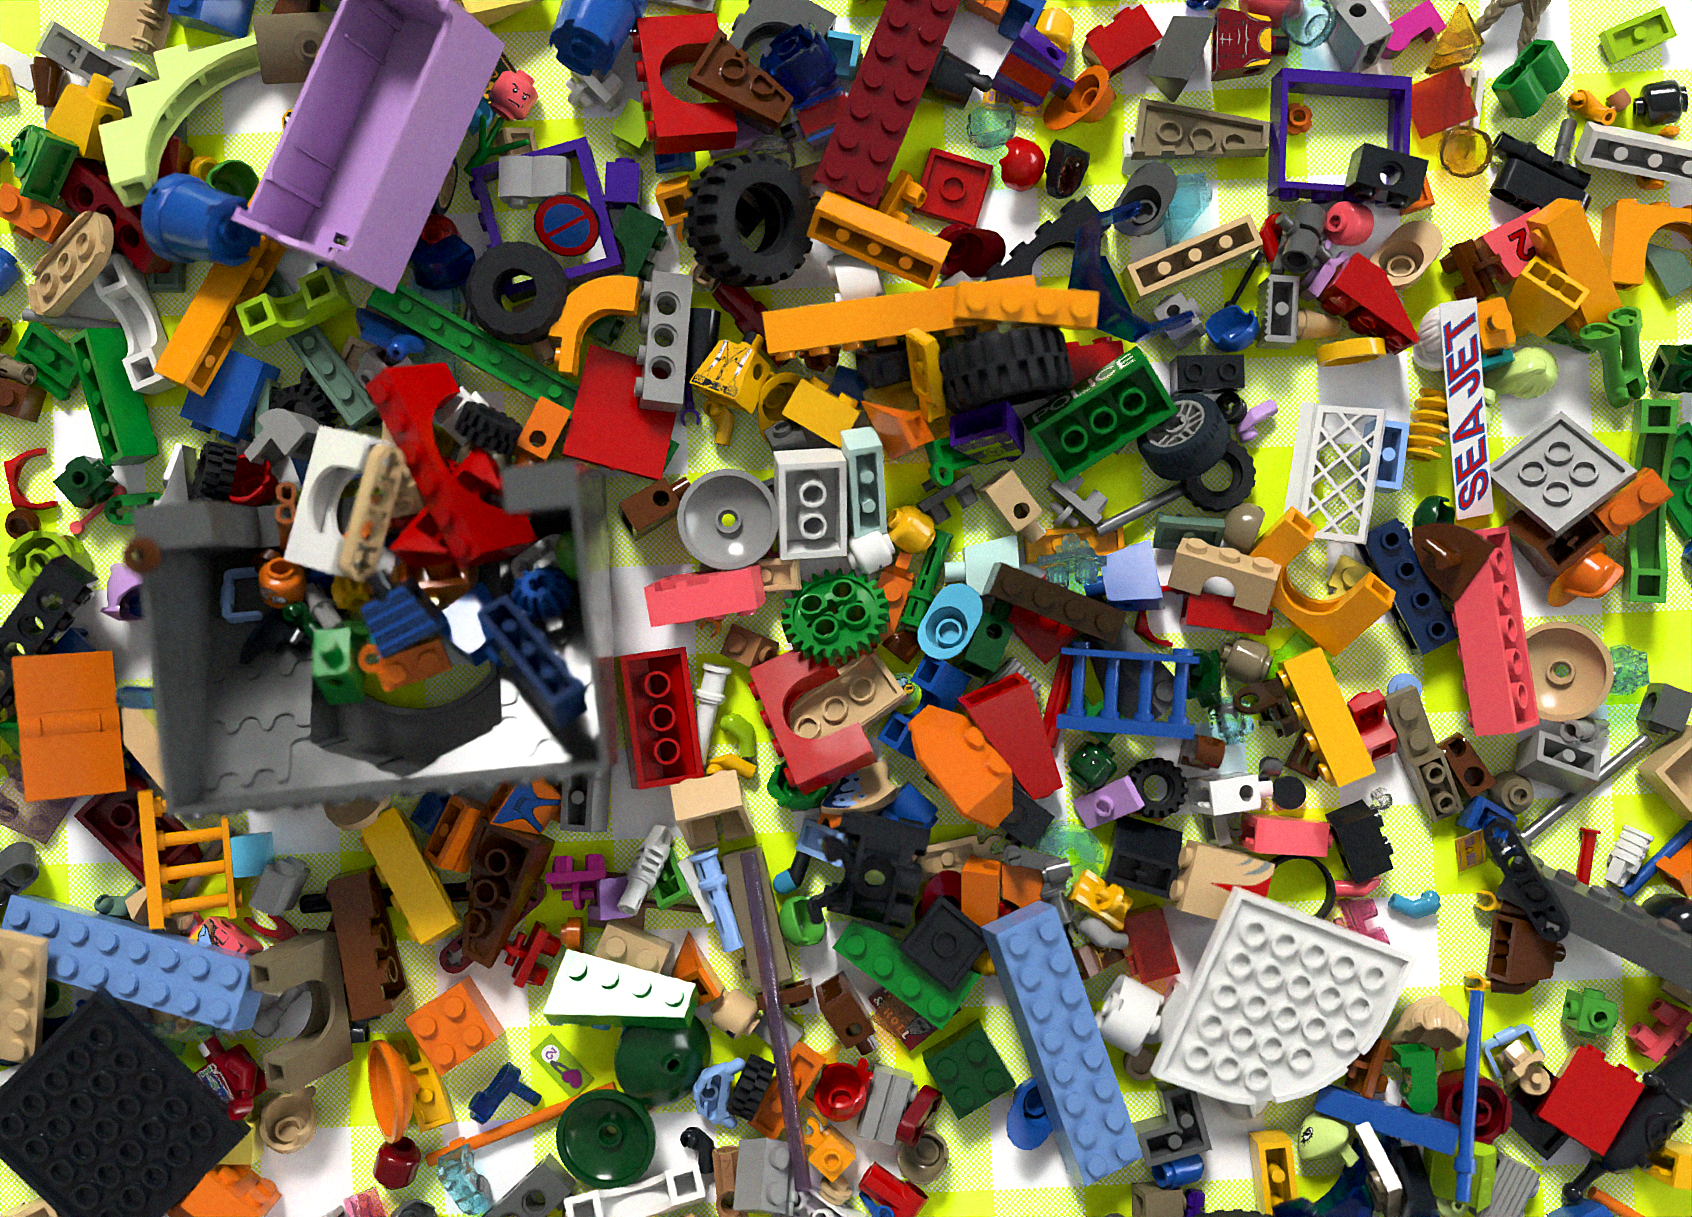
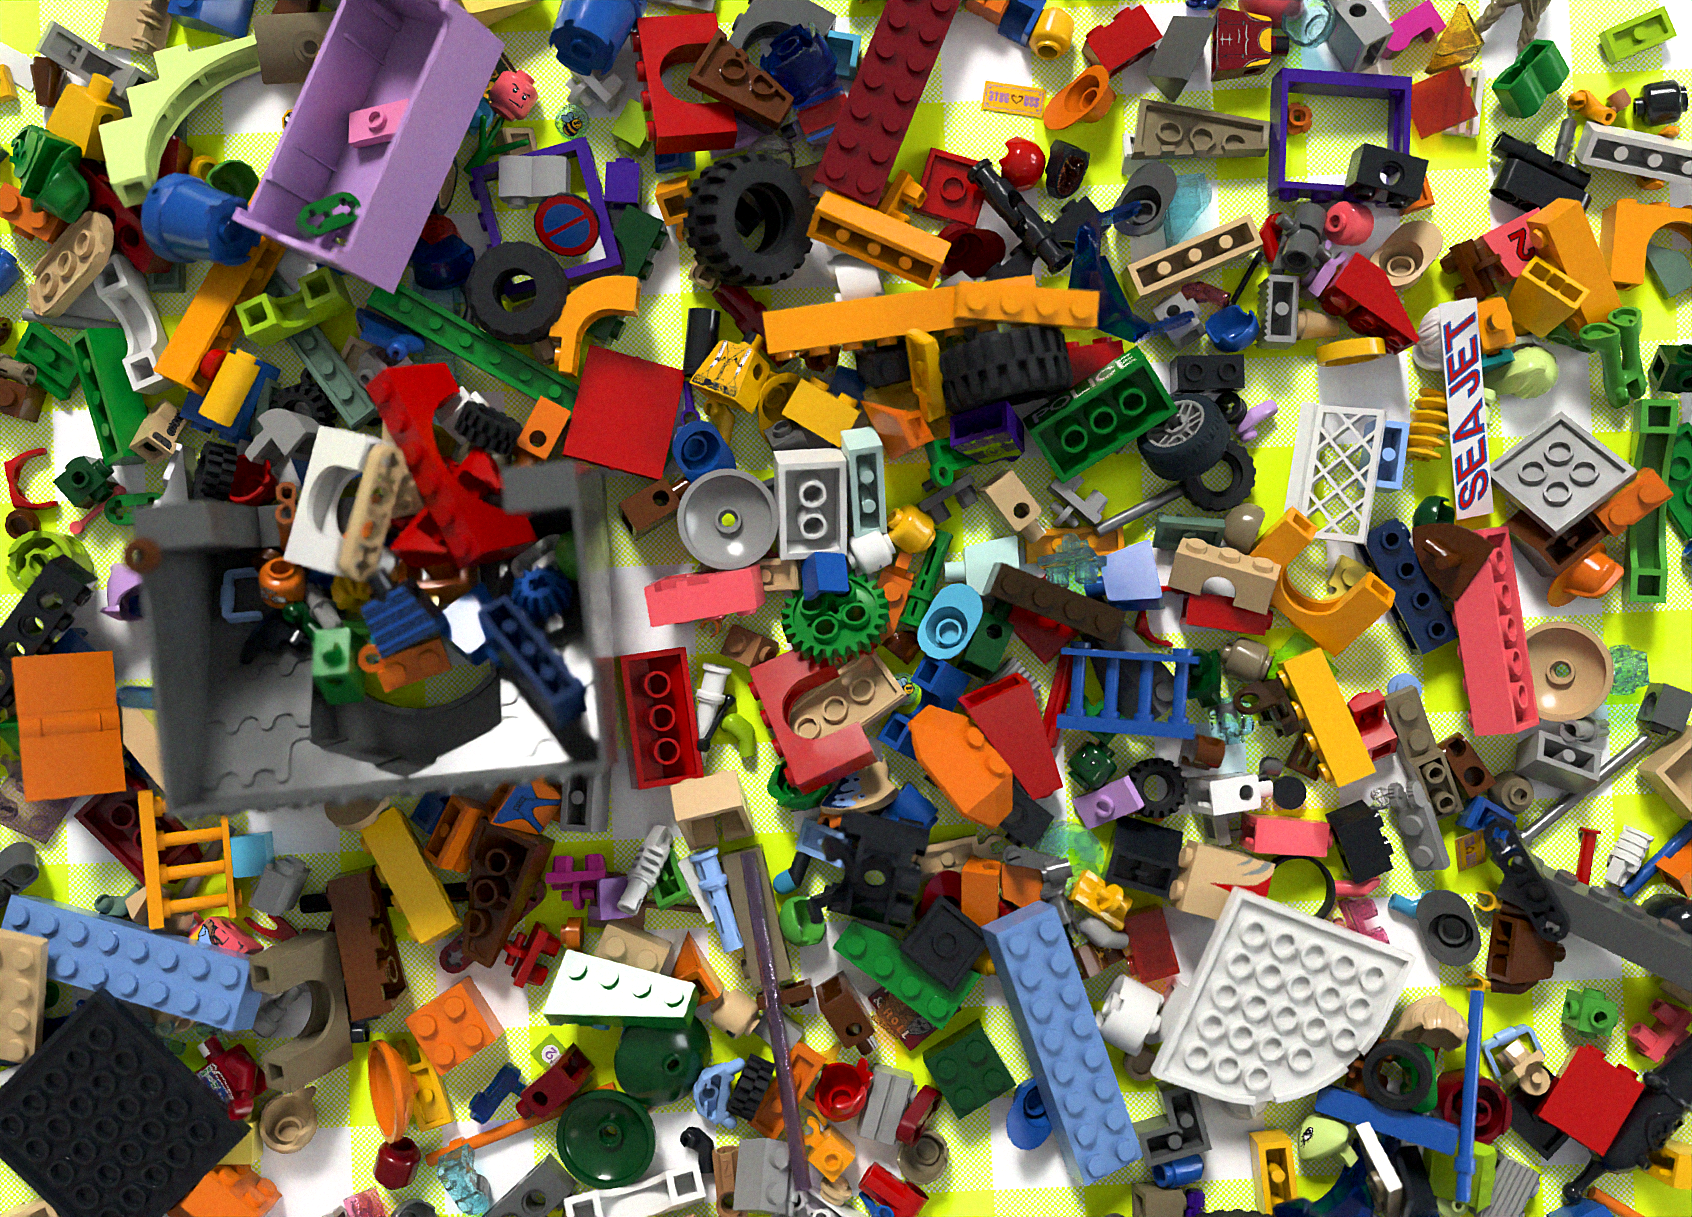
(65, 190): none -> green piece
(160, 430): none -> tan leg
(211, 364): none -> red tile
(230, 388): none -> yellow brick
(331, 222): none -> green beam
(375, 123): none -> bright pink plate
(554, 1083): none -> dark red torso
(572, 122): none -> clear light blue tile
(675, 292): light grey brick -> none
(701, 449): none -> blue piece
(703, 745): none -> black hinge
(731, 762): yellow arm -> none
(824, 574): none -> blue panel
(954, 80): black hat -> none
(991, 126): clear light blue hair -> none
(1016, 213): none -> black piece
(1032, 69): torso -> none
(1204, 293): none -> clear pink arm
(1379, 1092): none -> black tyre
(1419, 826): none -> light grey hinge
(1448, 927): none -> dark grey piece
(1464, 151): clear yellow hair -> none
(1529, 340): none -> white hand

